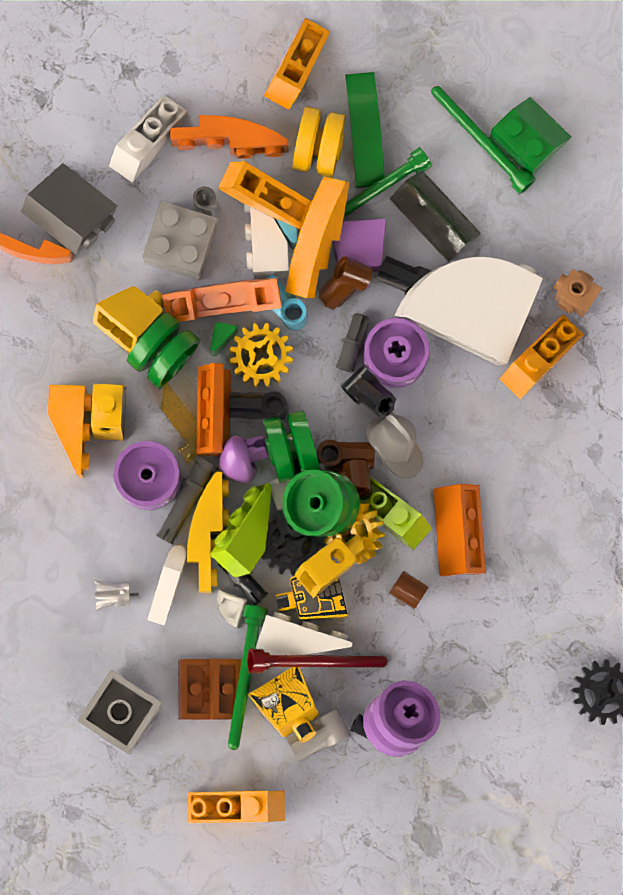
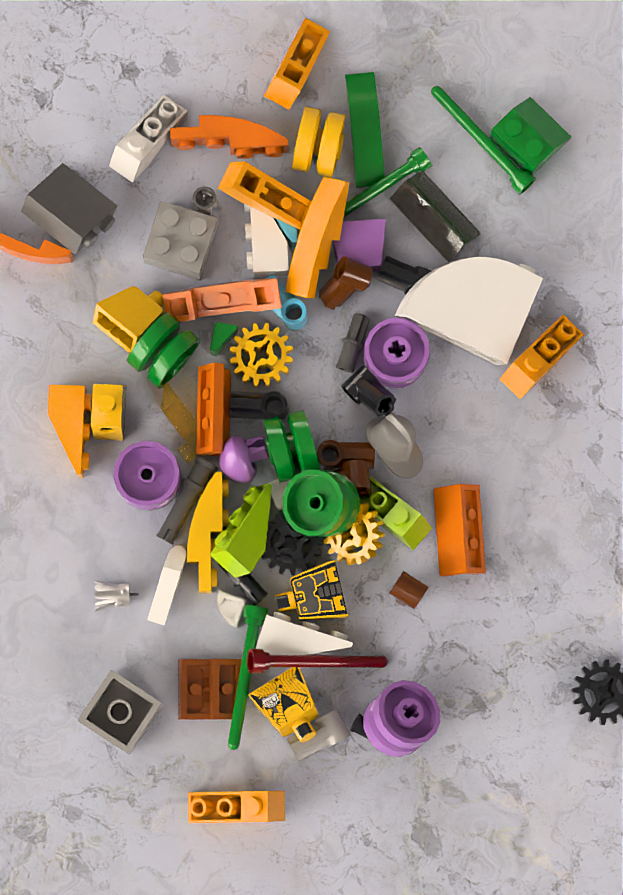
(321, 571): yellow torso -> none
(580, 301): medium nougat brick -> none

